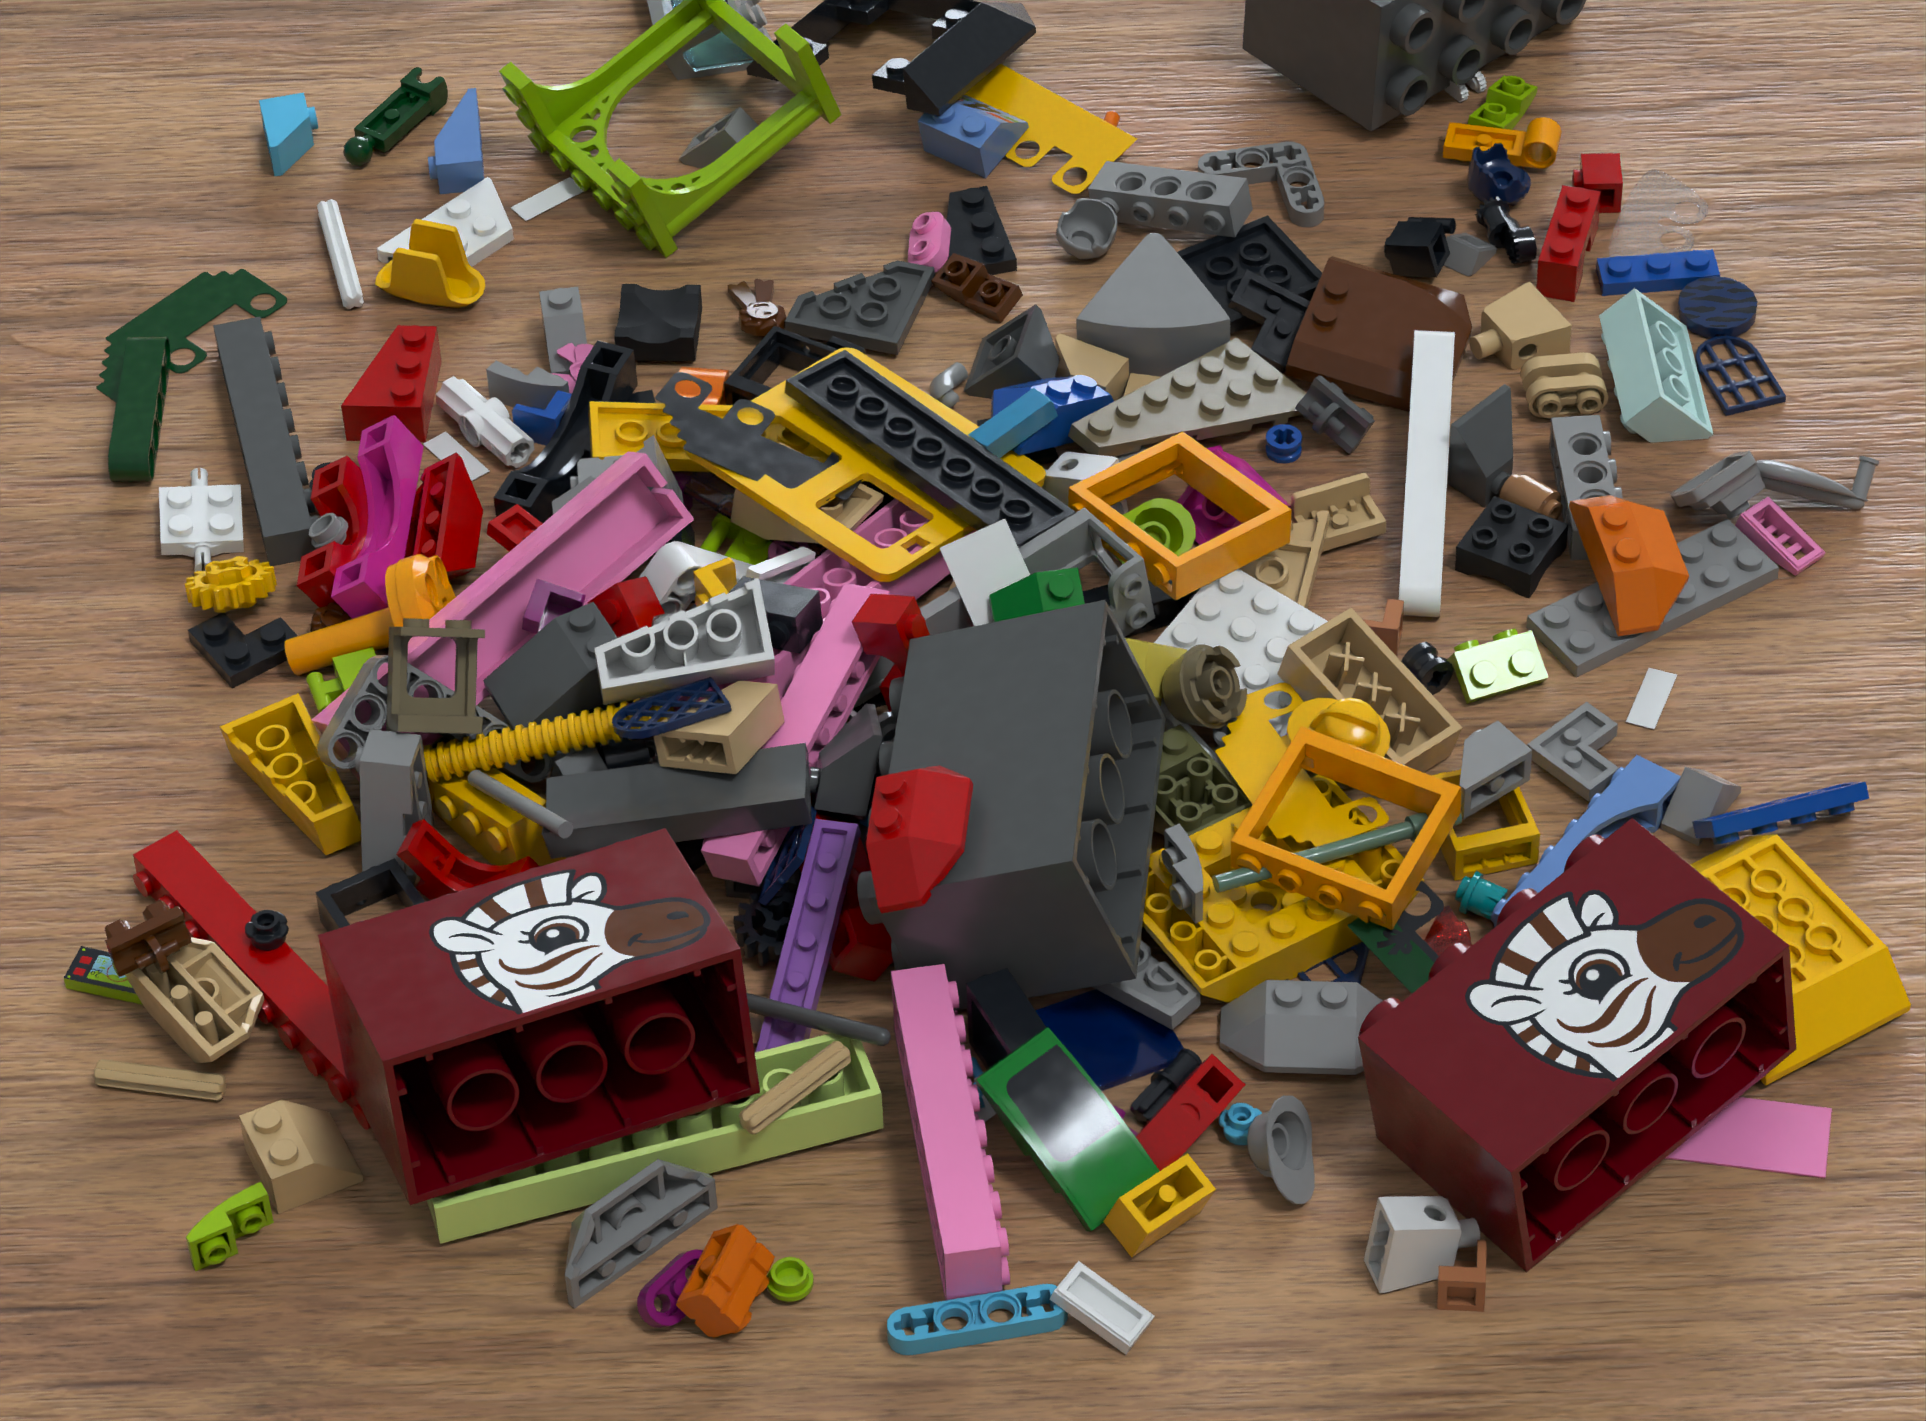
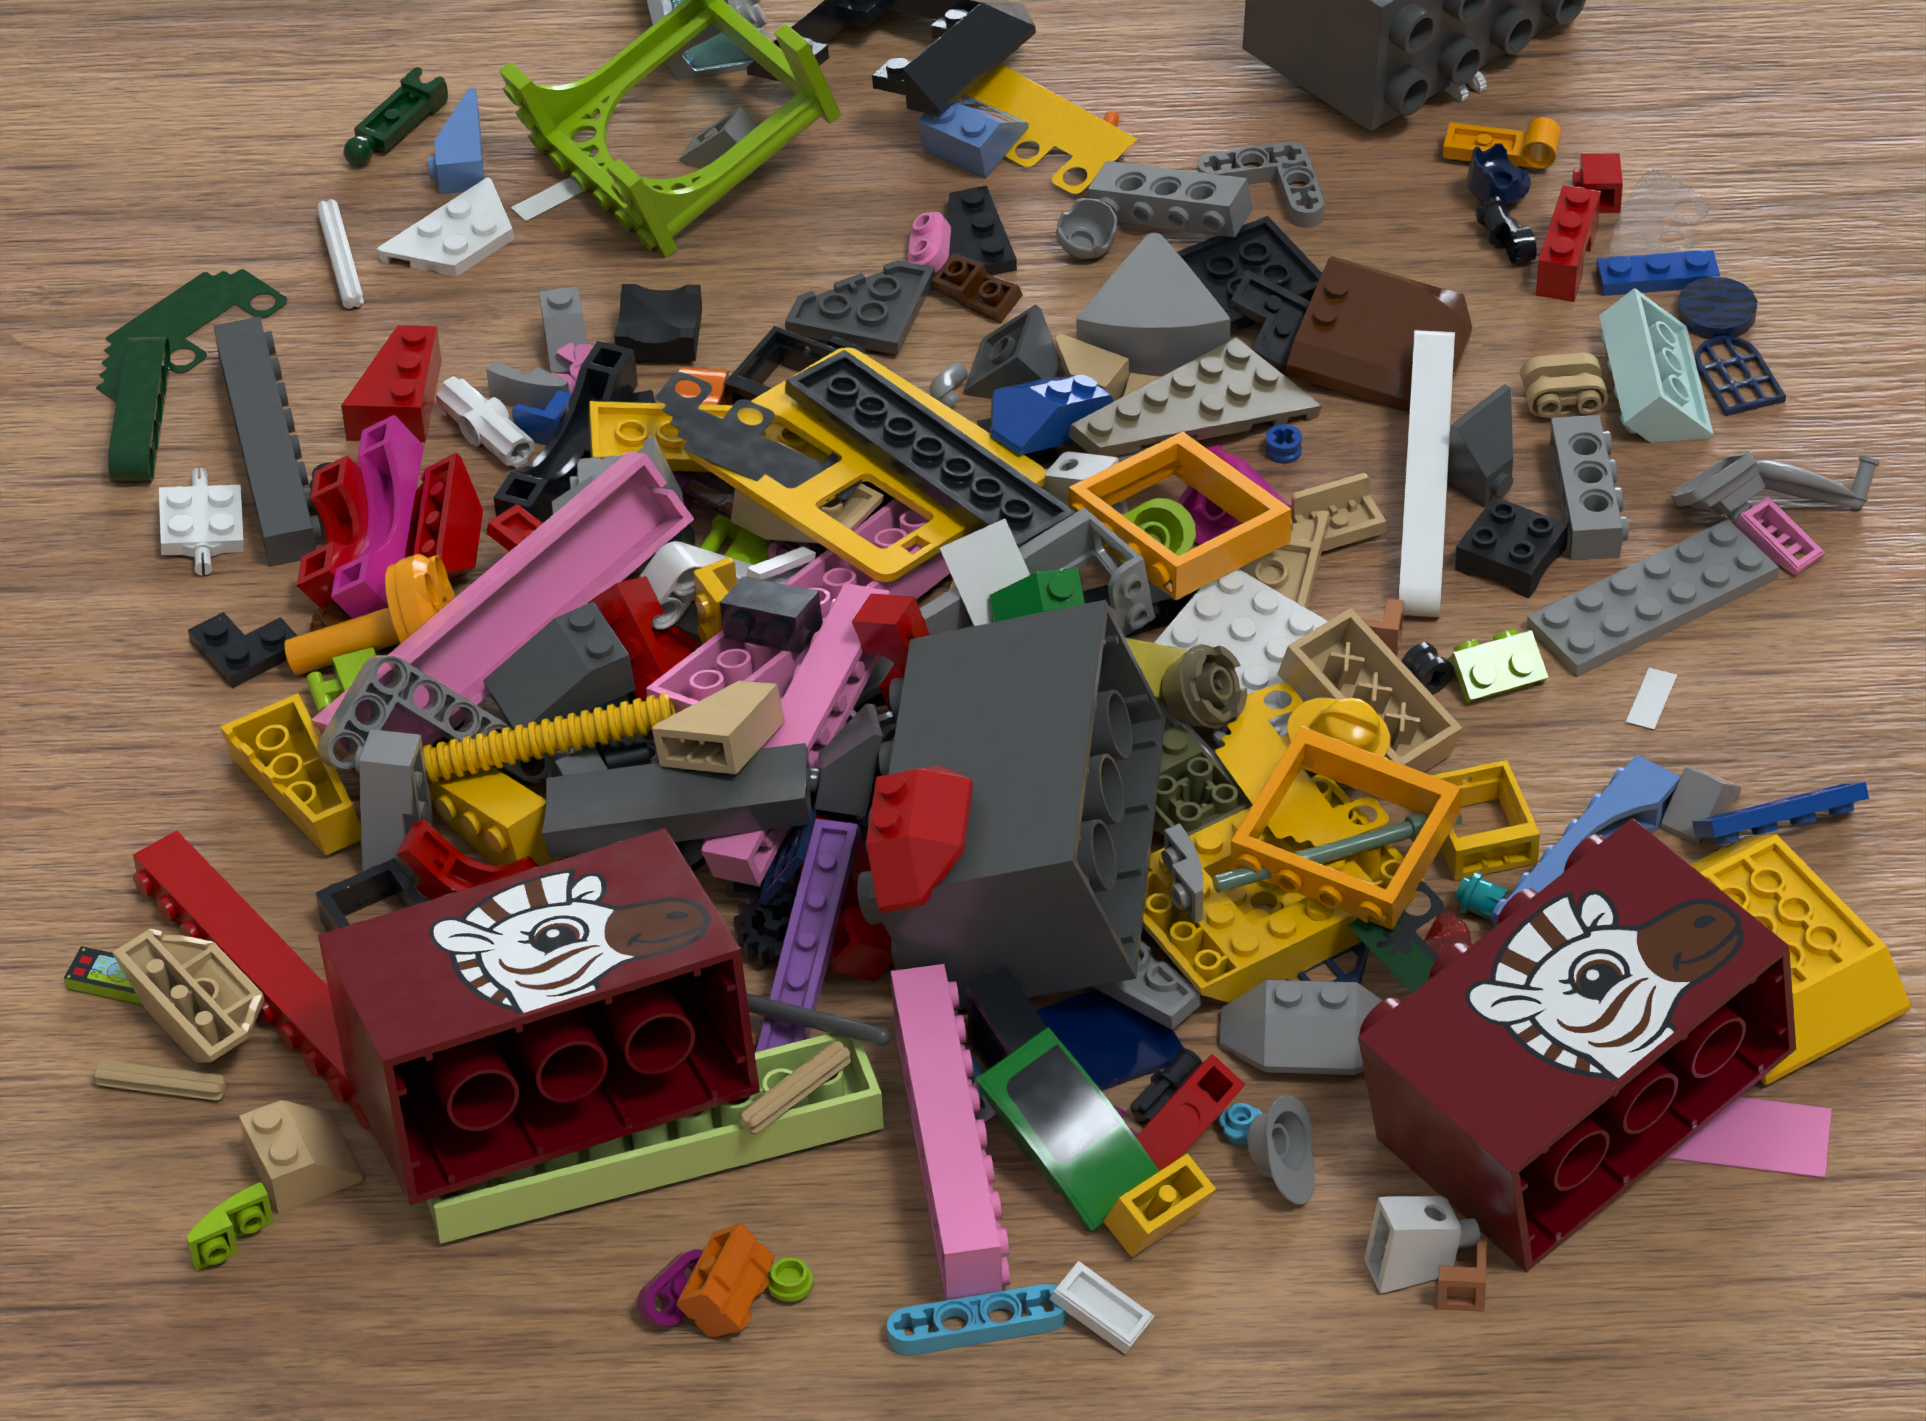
(147, 942): reddish brown hips -> none
(230, 584): yellow gear -> none
(267, 929): black plate -> none
(287, 129): medium azure slope -> none
(328, 529): light grey plate -> none
(432, 268): yellow piece -> none
(433, 714): dark tan window -> none
(445, 445): white sticker -> none
(520, 804): light grey bar -> none
(548, 603): magenta panel -> none
(634, 1224): light grey wedge -> none
(666, 700): dark blue window -> none
(715, 640): white wedge -> none
(757, 311): reddish brown piece -> none
(1015, 423): dark azure slope -> none
(1335, 414): dark grey hips -> none
(1419, 246): black brick -> none
(1468, 253): light grey slope -> none
(1492, 767): light grey slope -> none
(1505, 103): lime slope -> none
(1521, 328): tan torso -> none
(1532, 495): medium nougat brick -> none
(1571, 749): light grey plate -> none
(1632, 560): orange wedge -> none

